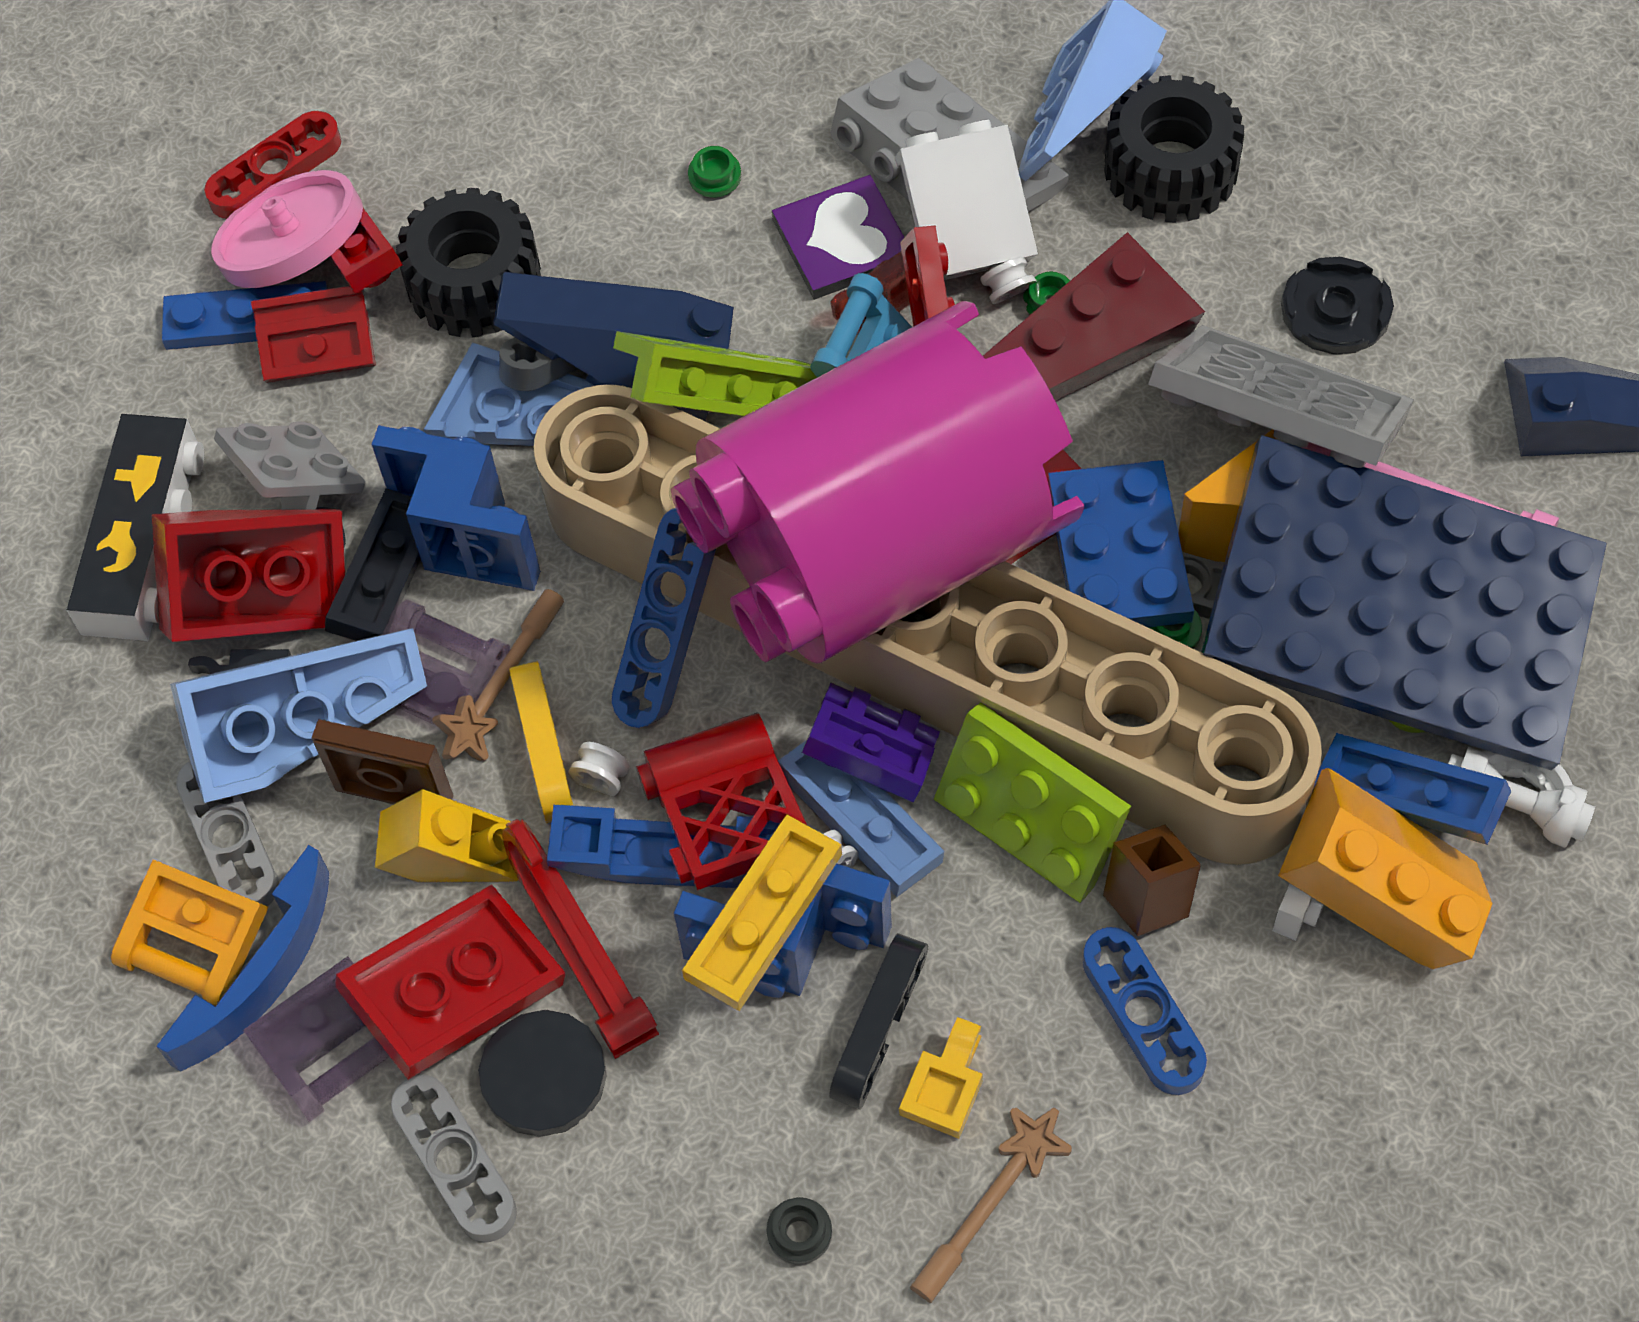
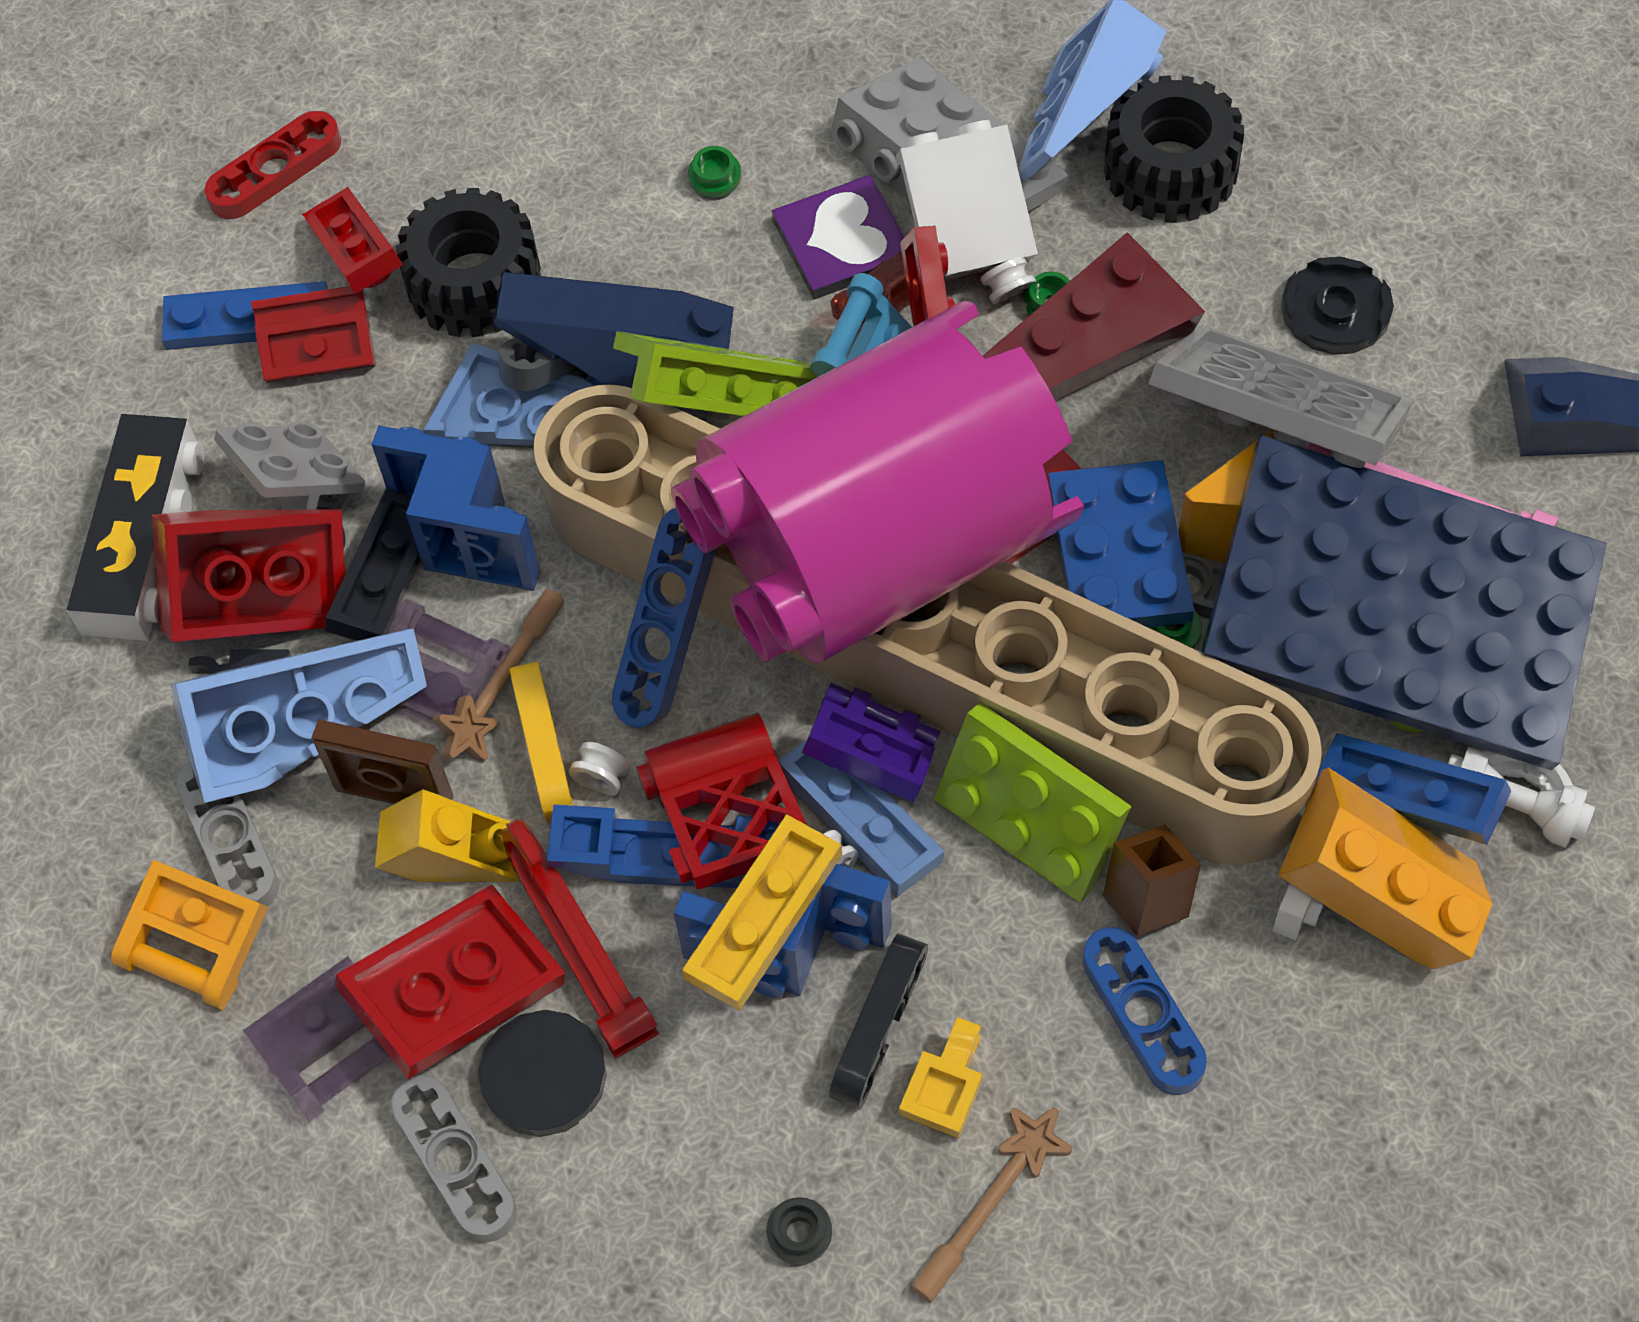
(208, 1029): blue slope -> none
(287, 229): bright pink piece -> none

